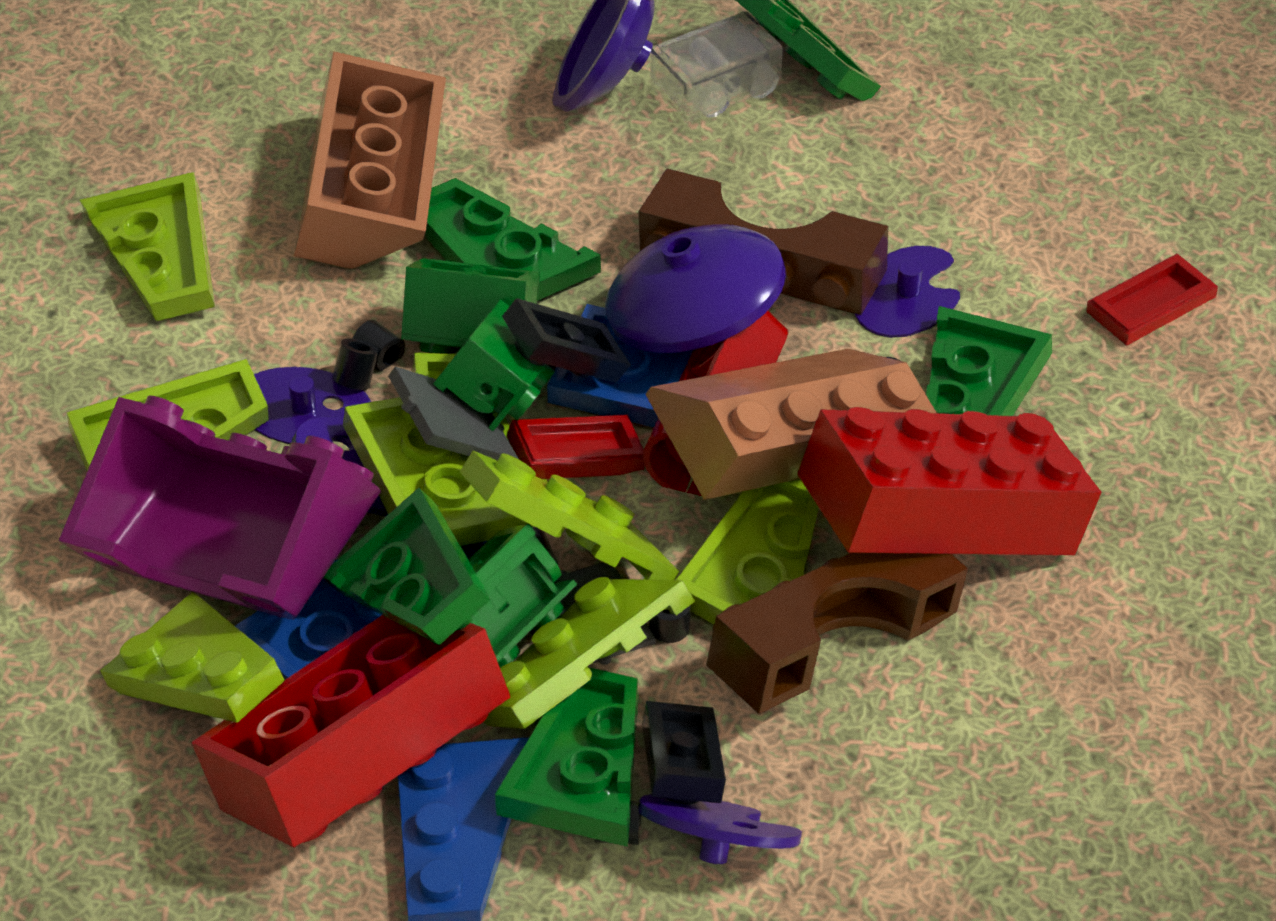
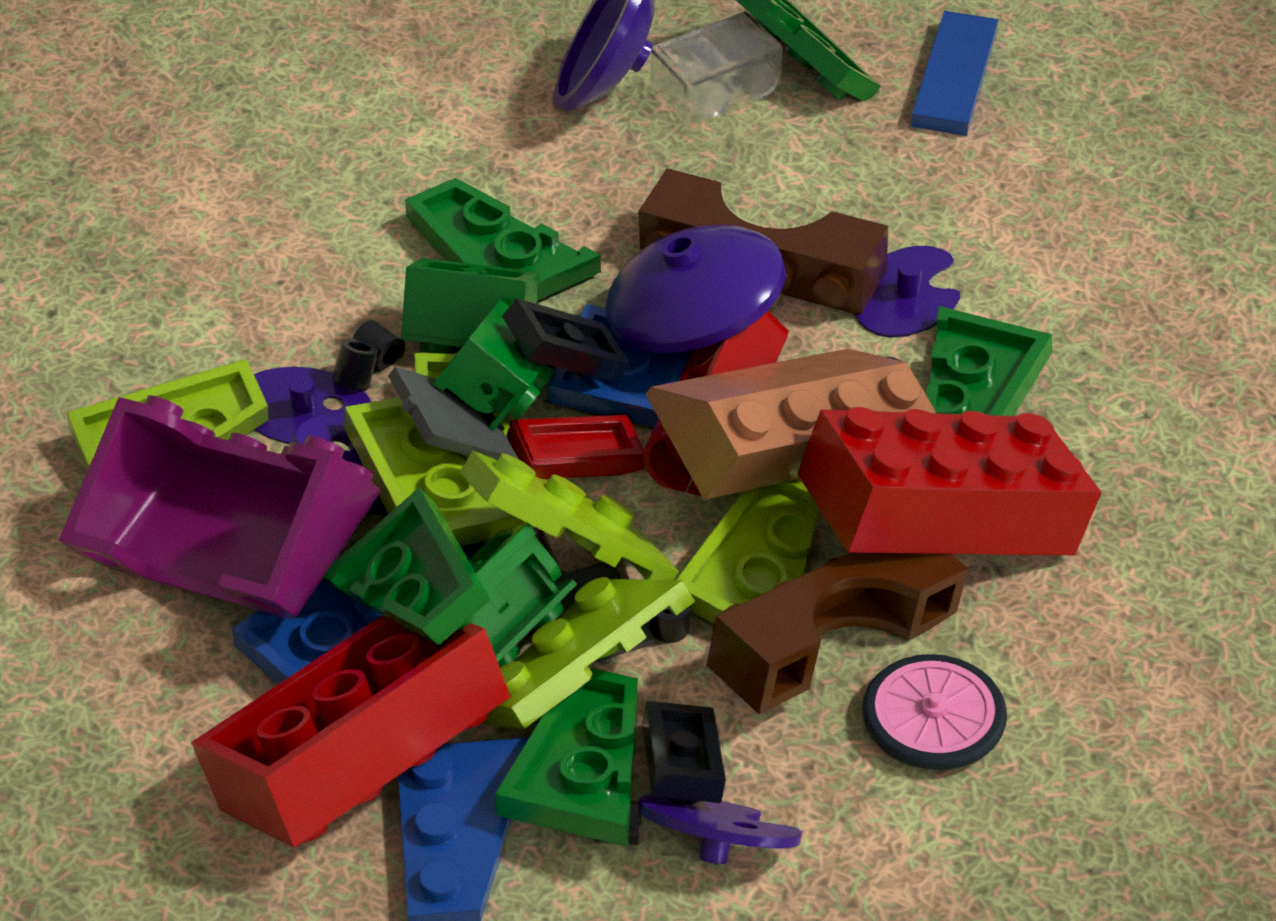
(158, 242): lime wing -> none
(195, 664): lime wing -> none
(370, 162): nougat slope -> none
(934, 712): none -> bright pink wheel
(954, 73): none -> blue tile
(1151, 299): red tile -> none

